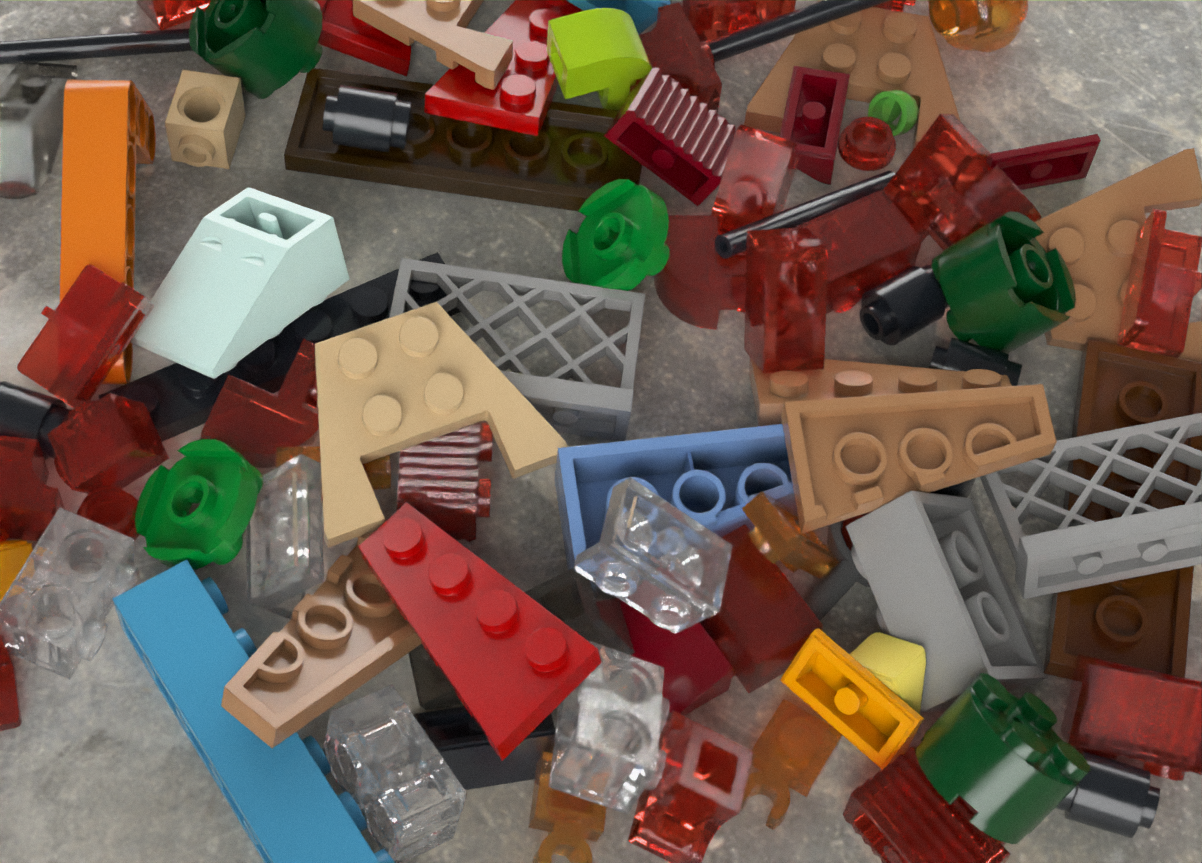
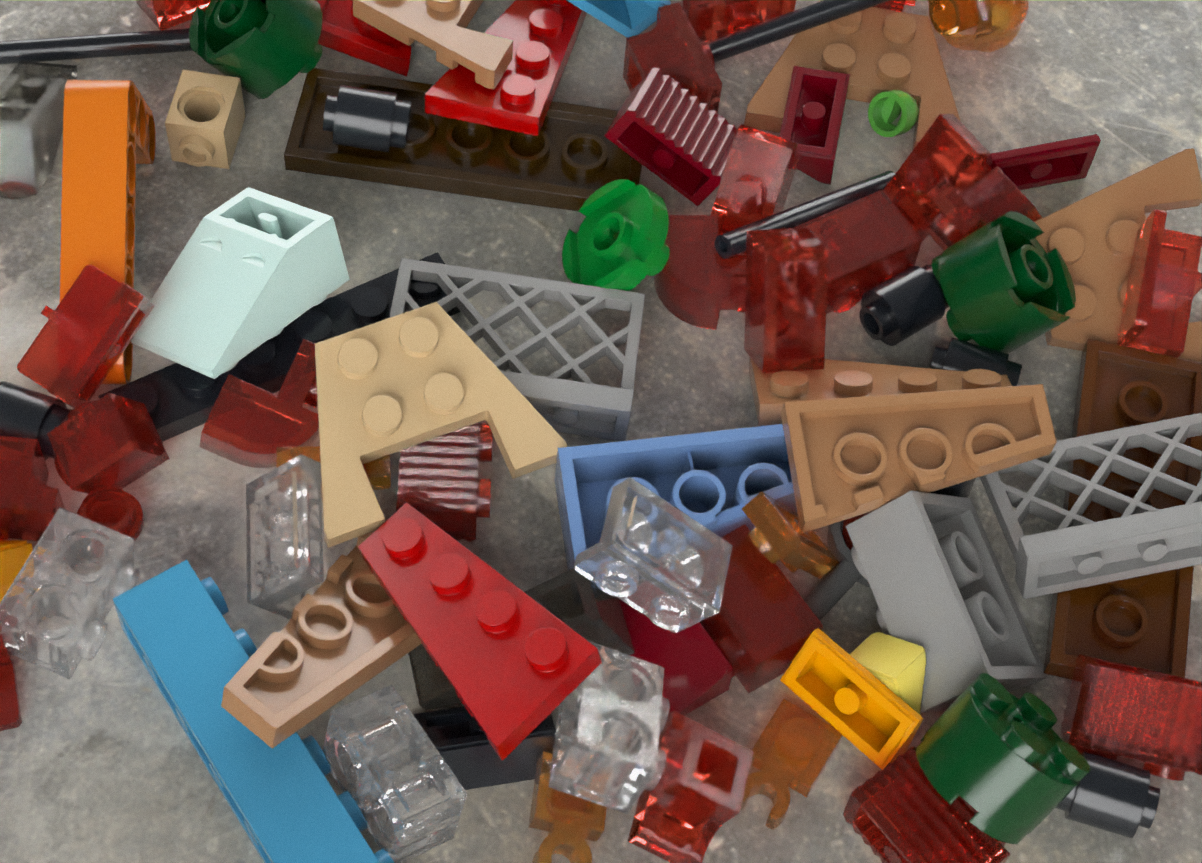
(227, 498): green plate -> none
(598, 54): lime brick -> none
(867, 144): clear red plate -> none

